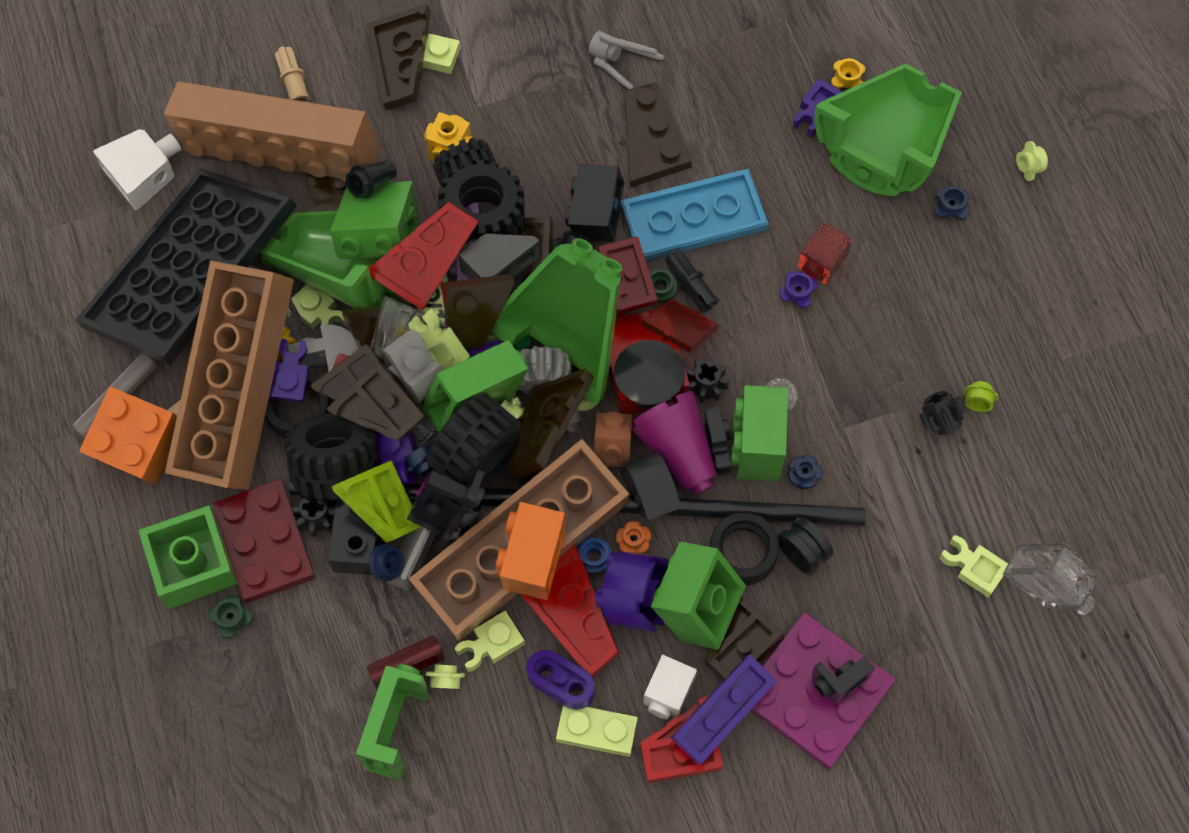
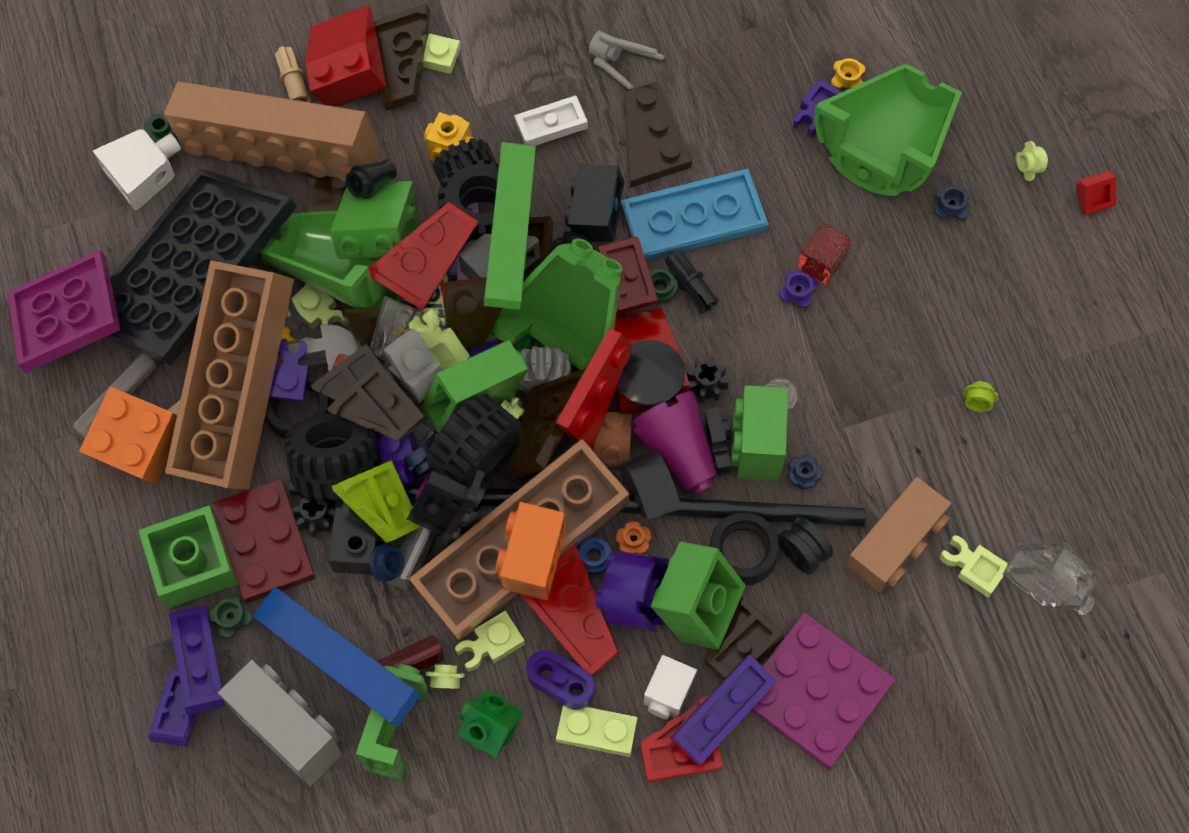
(62, 311): none -> magenta plate
(153, 123): none -> dark green plate
(171, 722): none -> dark purple plate
(196, 660): none -> dark purple plate
(282, 721): none -> light grey brick
(337, 657): none -> blue tile
(344, 58): none -> red slope
(489, 722): none -> green brick
(510, 226): none -> bright green tile
(551, 121): none -> white plate
(593, 394): none -> red wing
(680, 325): clear red piece -> none
(849, 678): black bracket -> none
(899, 536): none -> medium nougat brick
(942, 413): black gear -> none
(1096, 192): none -> red tile

